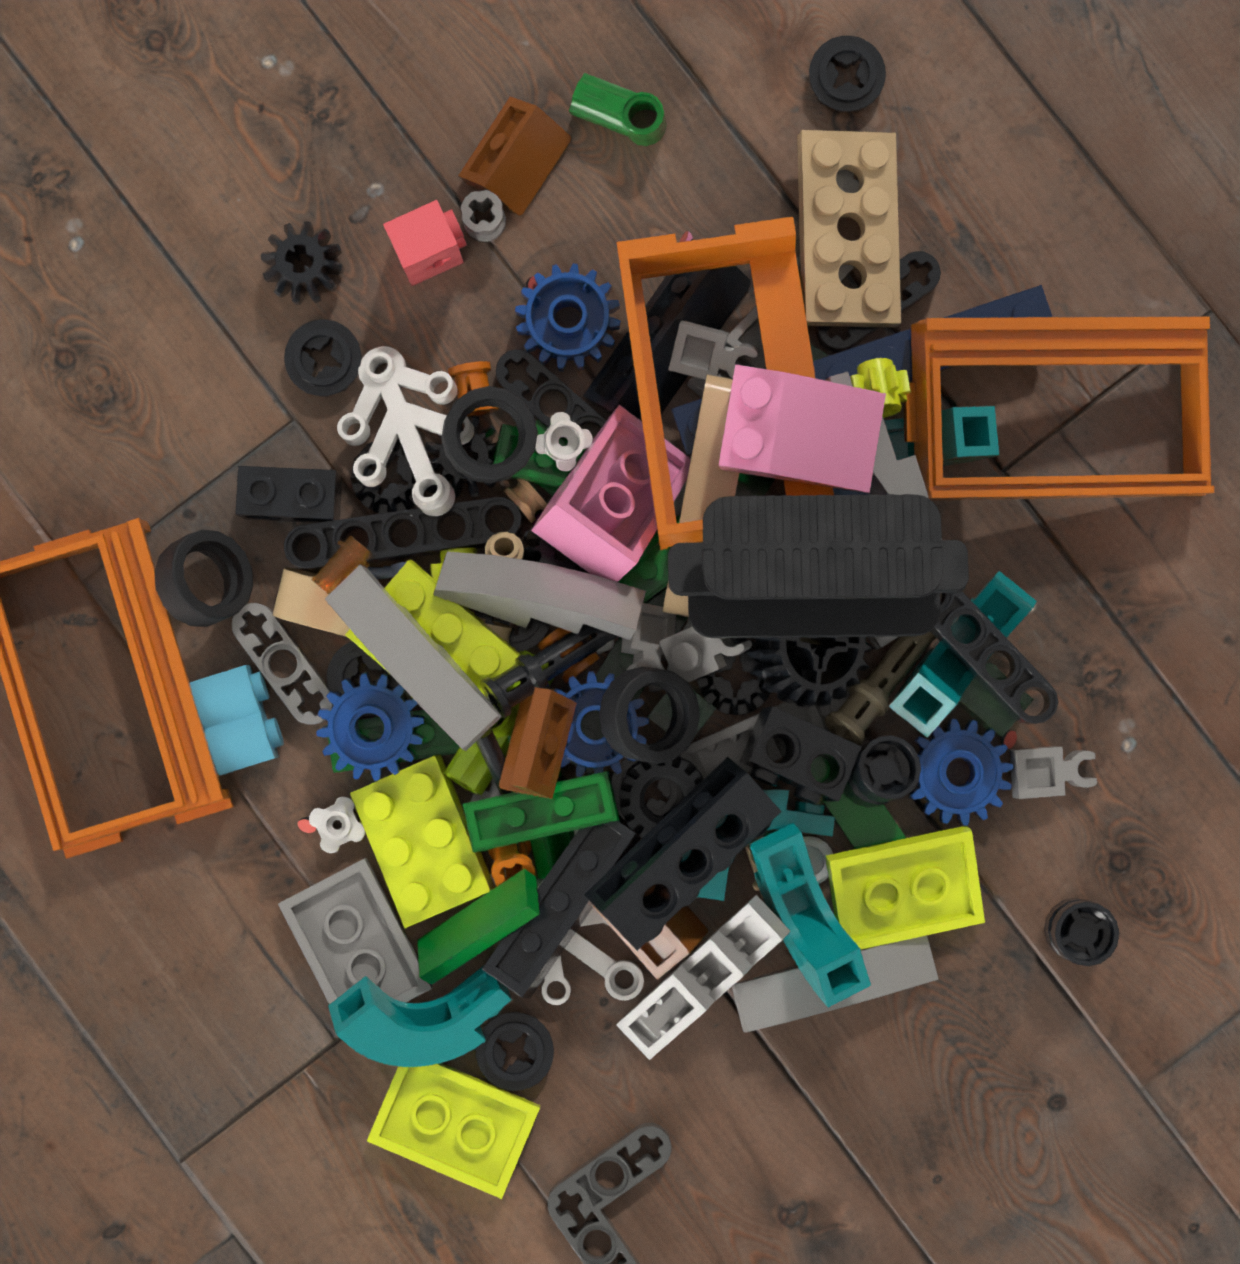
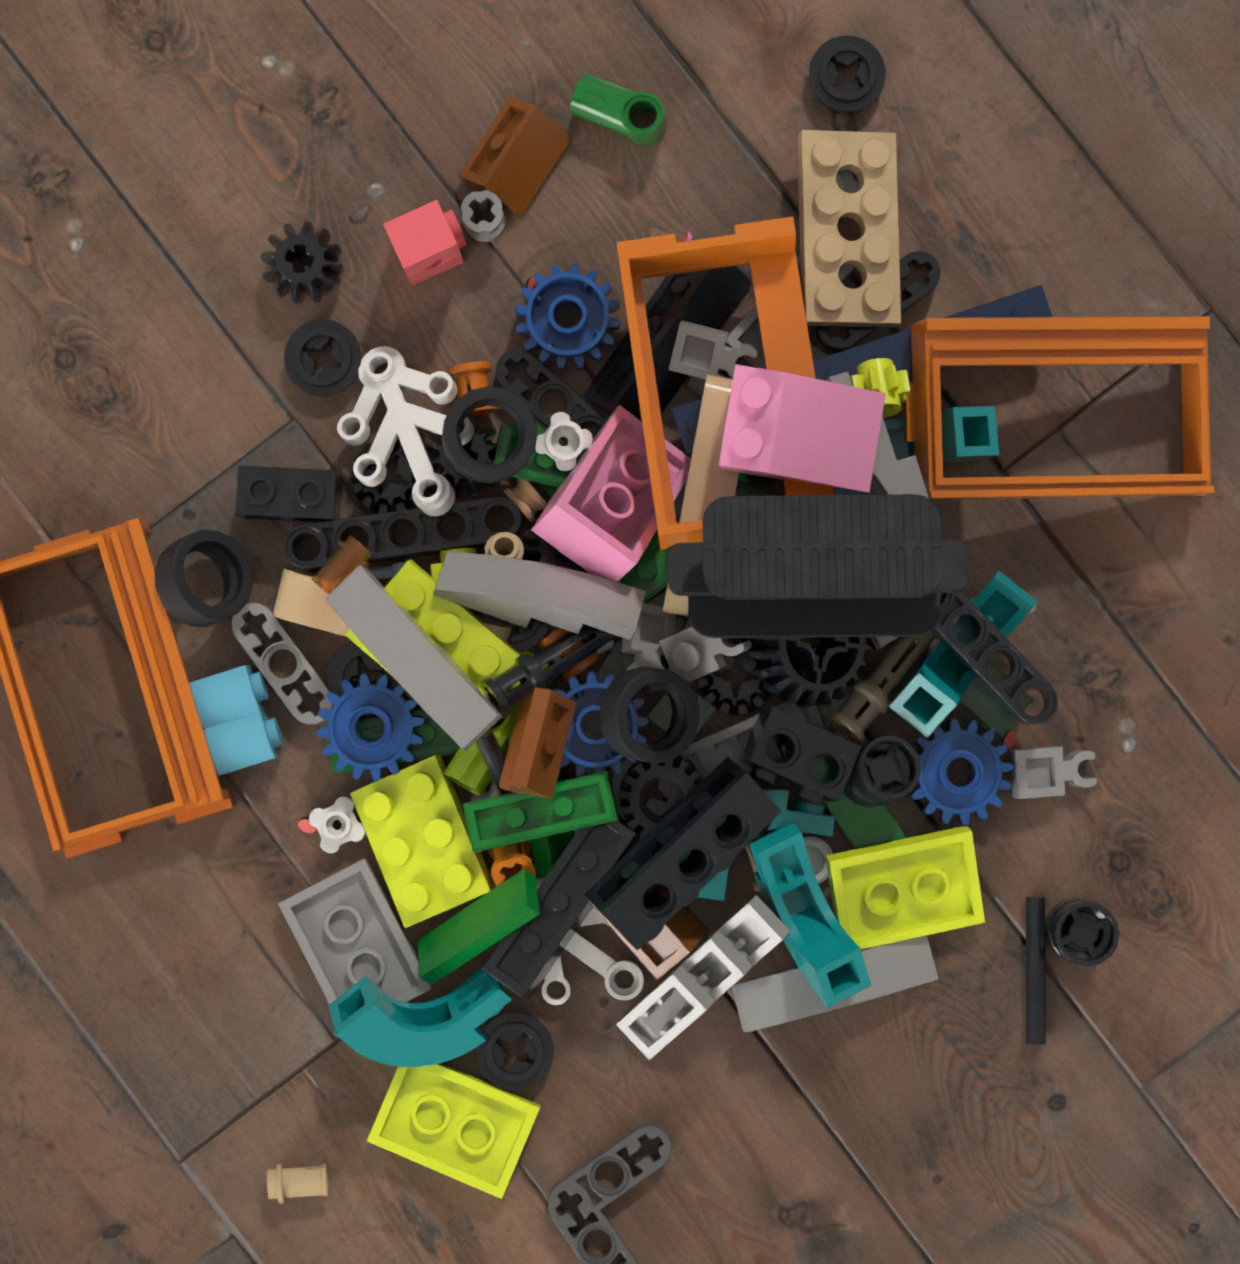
(297, 1182): none -> tan pin
(1035, 971): none -> black bar

